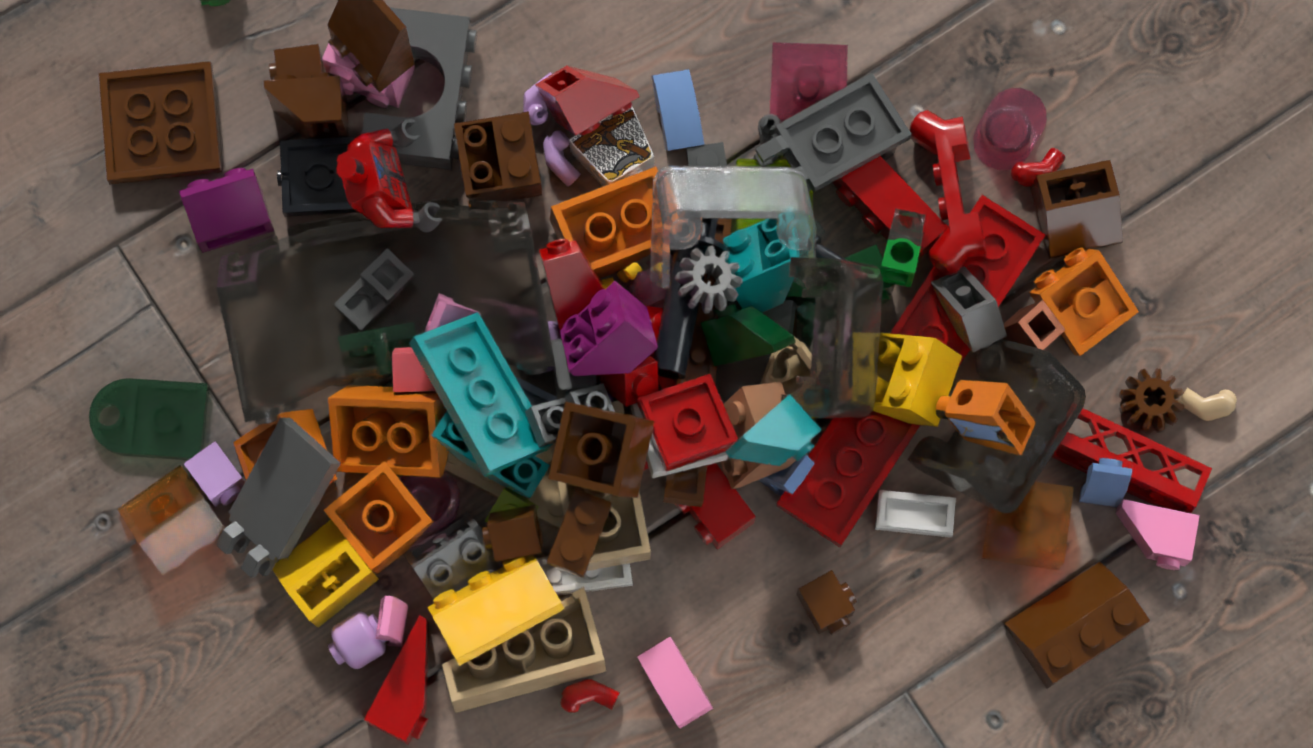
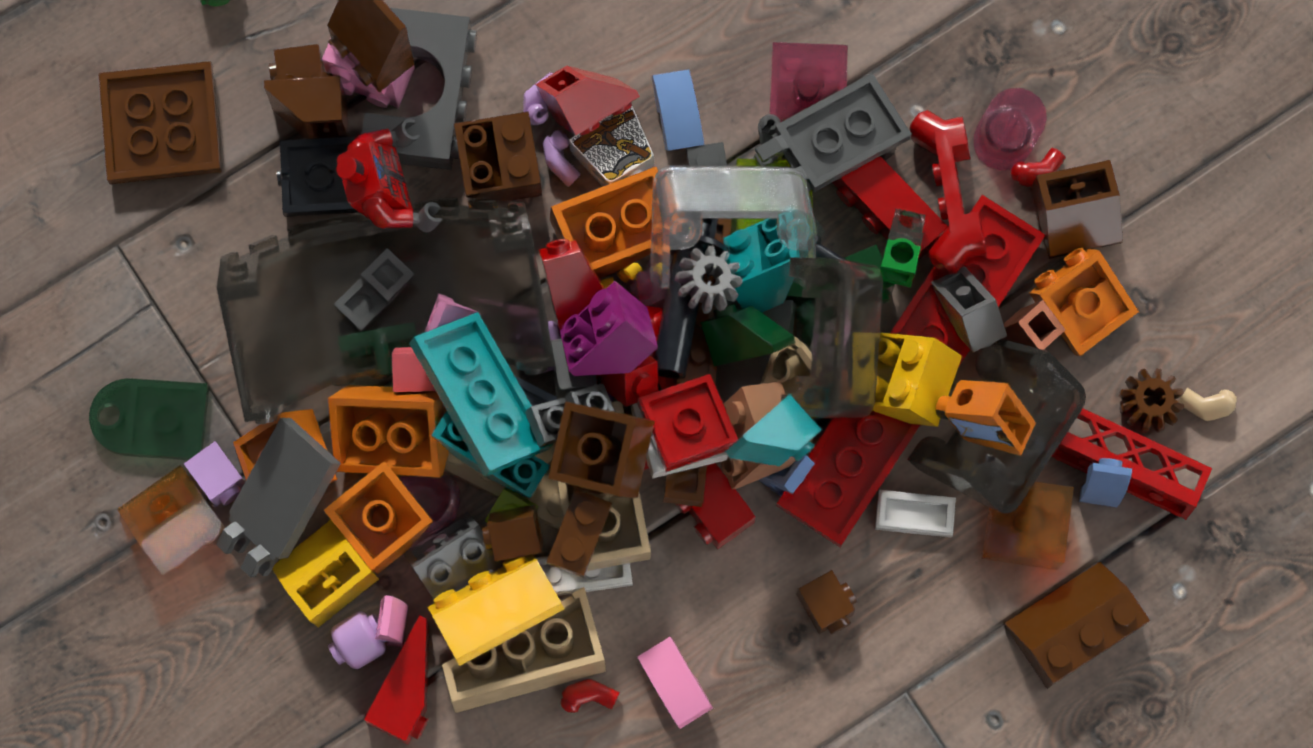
(226, 209): magenta slope -> none
(1160, 532): bright pink slope -> none

